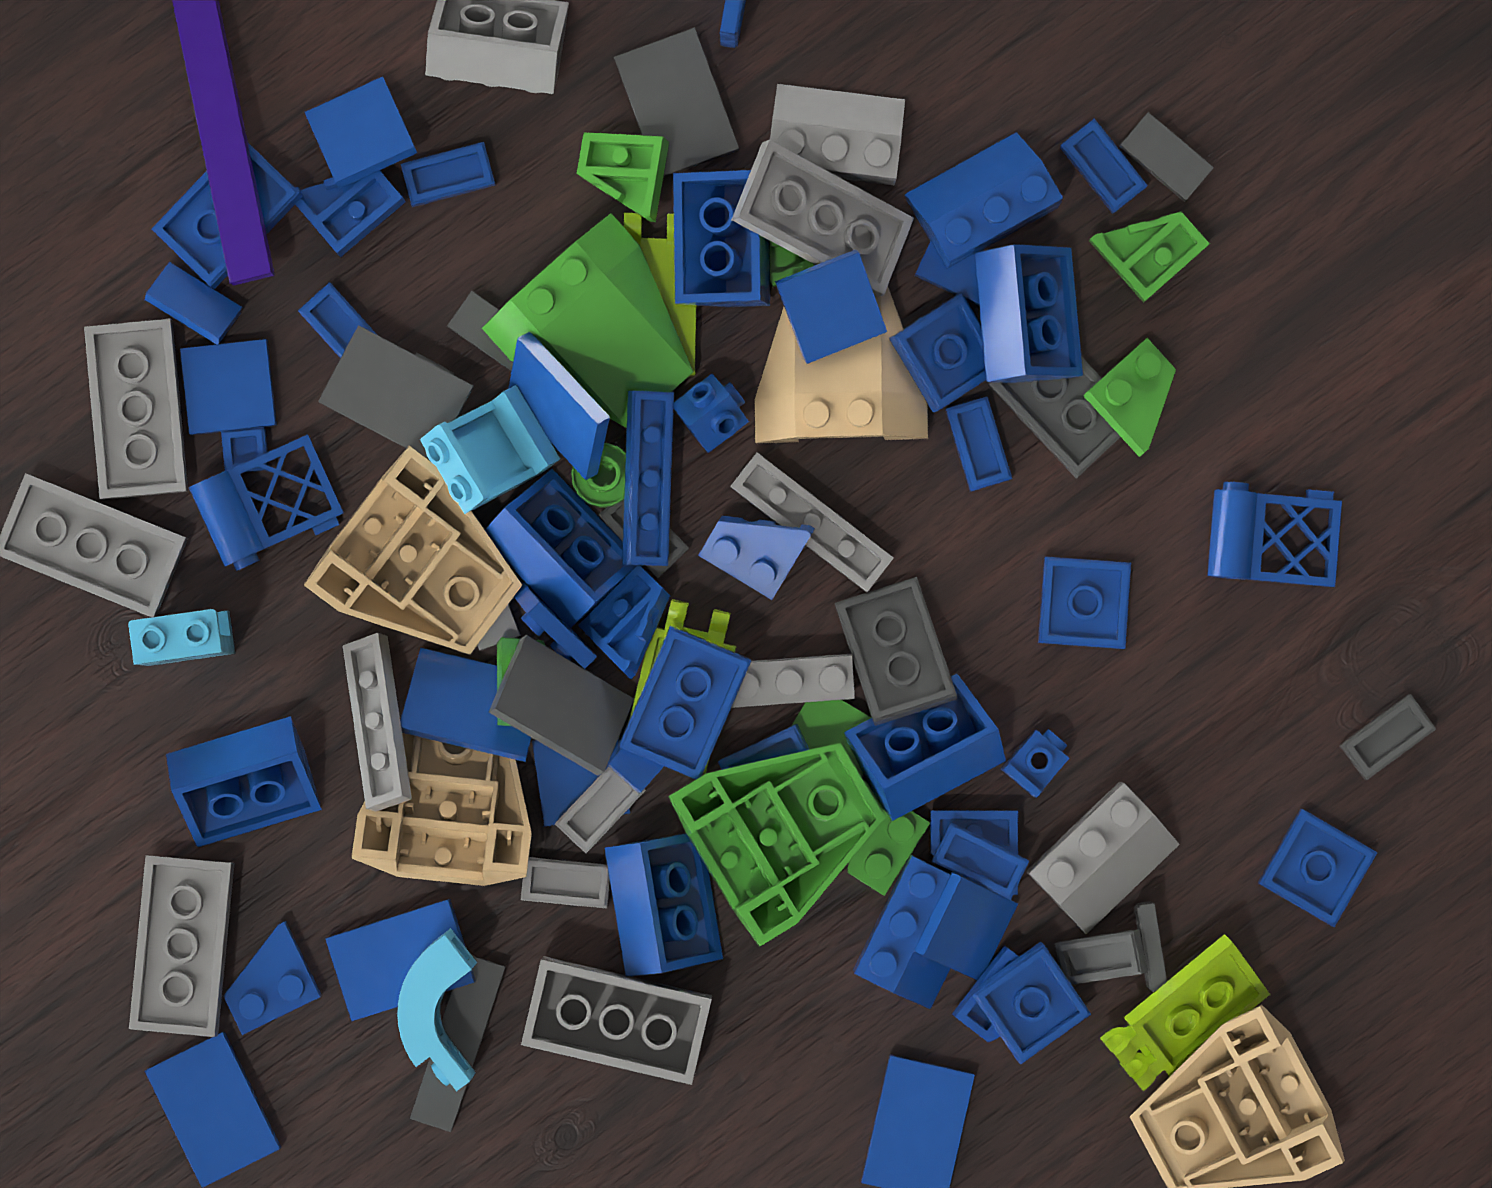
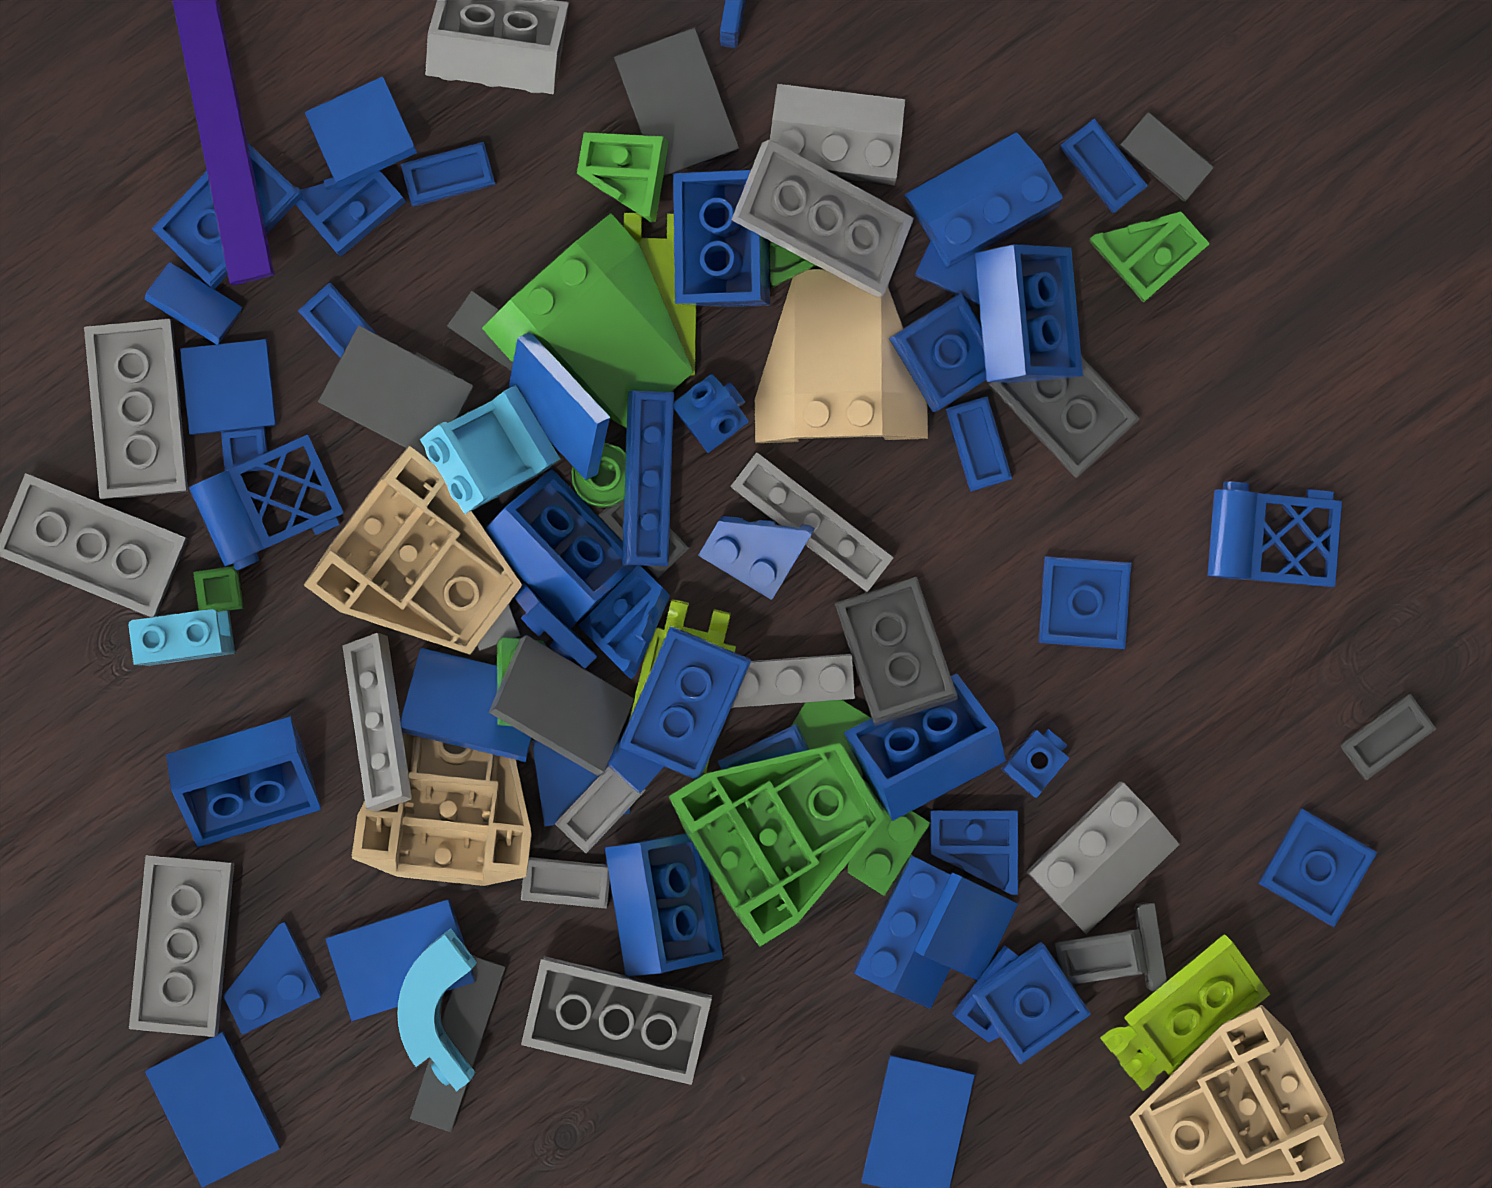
(219, 589): none -> bright green tile
(831, 306): blue tile -> none
(980, 861): blue tile -> none
(1134, 395): bright green wing -> none

